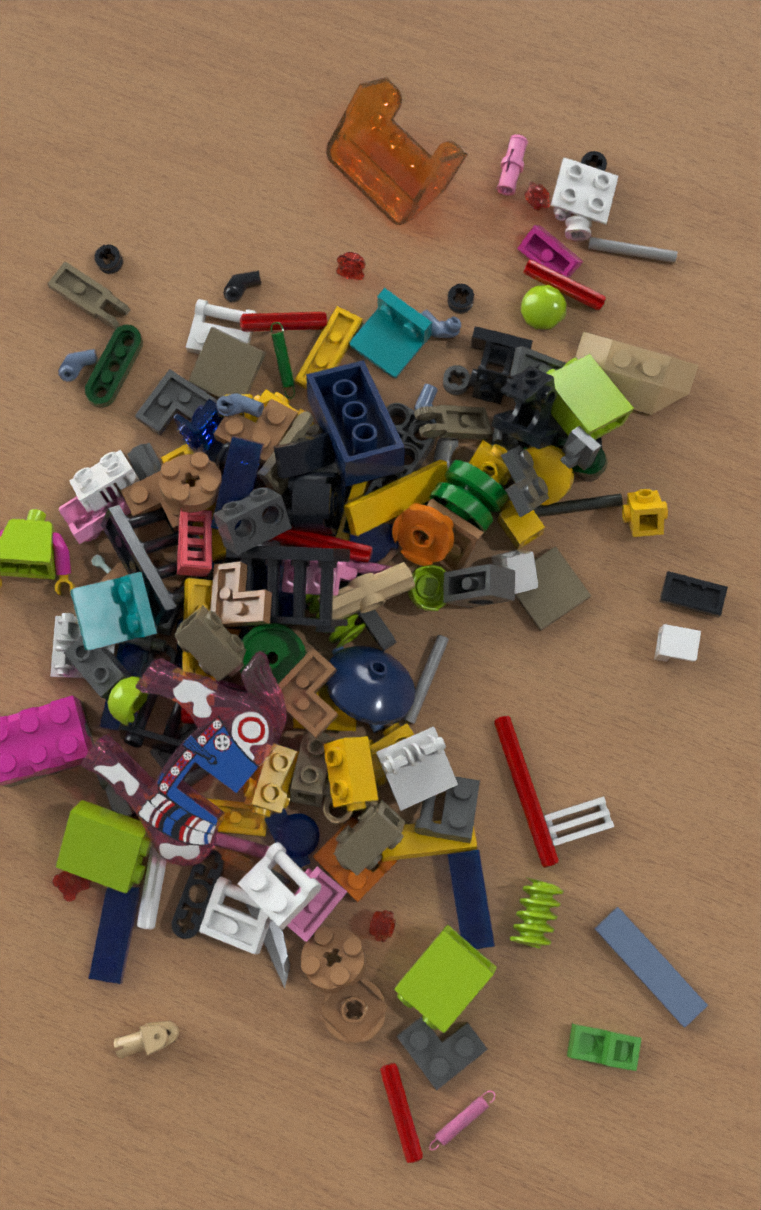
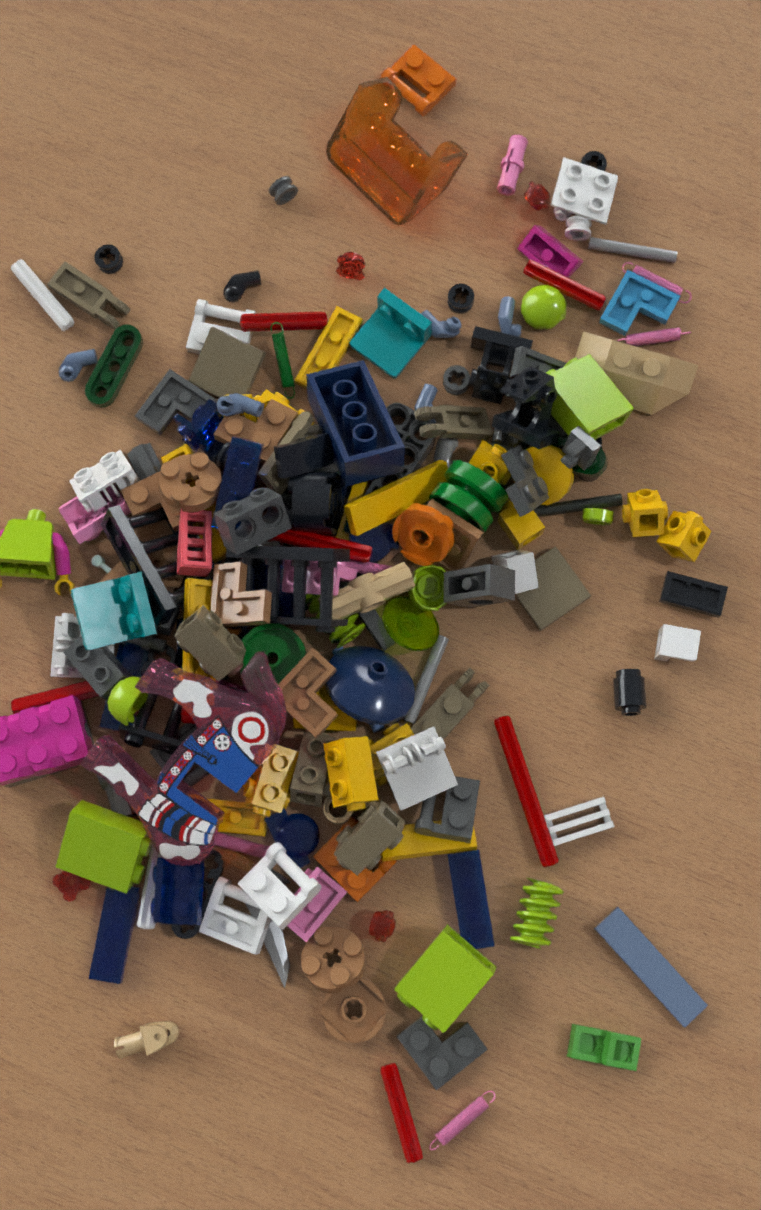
(42, 295): none -> white axle
(80, 690): none -> red axle
(177, 893): none -> clear blue bracket
(283, 190): none -> dark grey bush
(410, 625): none -> clear neon green dish
(422, 73): none -> orange plate
(450, 707): none -> dark tan hinge
(505, 317): none -> sand blue arm
(597, 516): none -> lime tile
(629, 692): none -> black brick
(634, 296): none -> dark azure plate
(653, 337): none -> bright pink piece
(658, 280): none -> bright pink piece
(684, 535): none -> yellow brick

